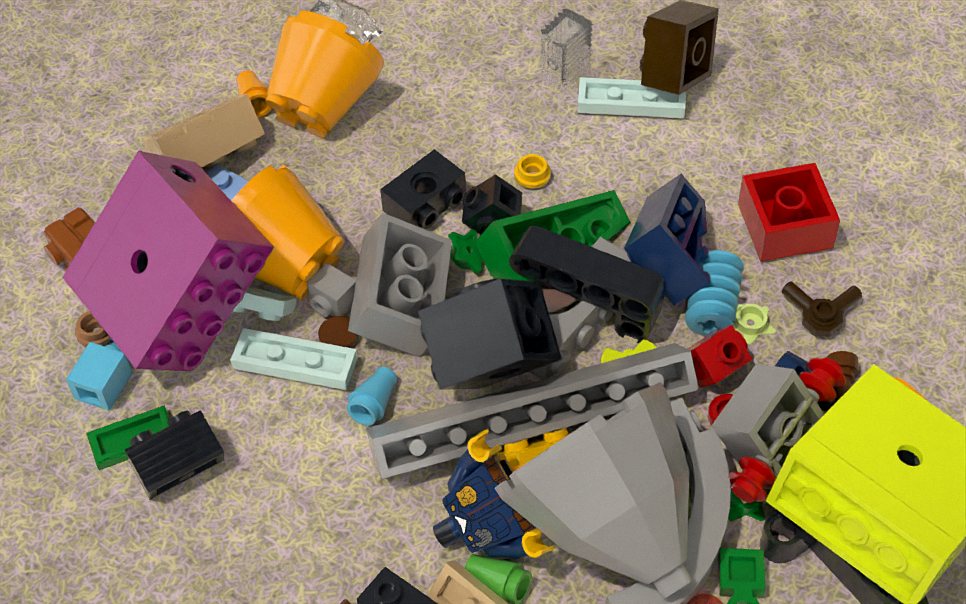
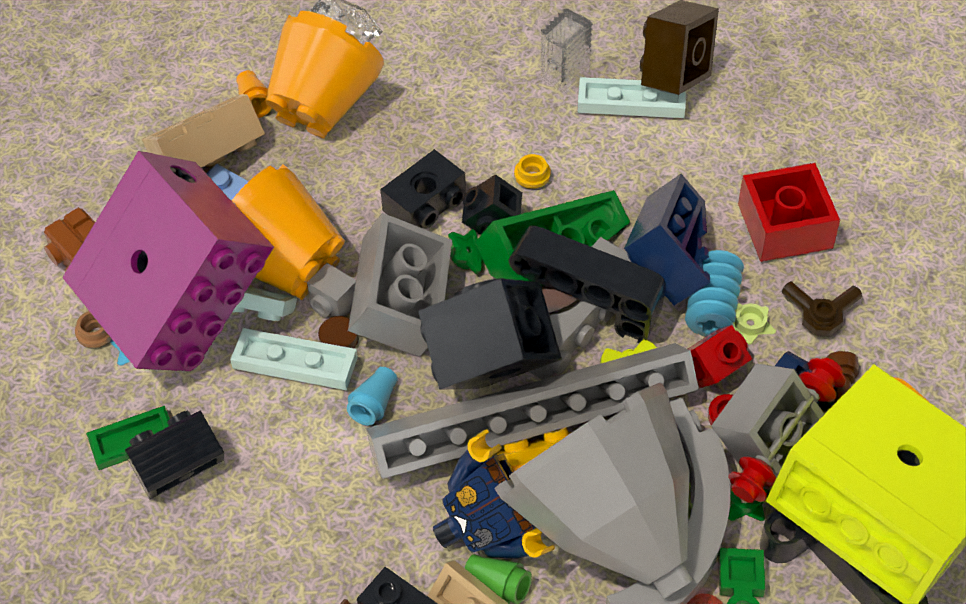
(99, 375): medium azure brick -> none

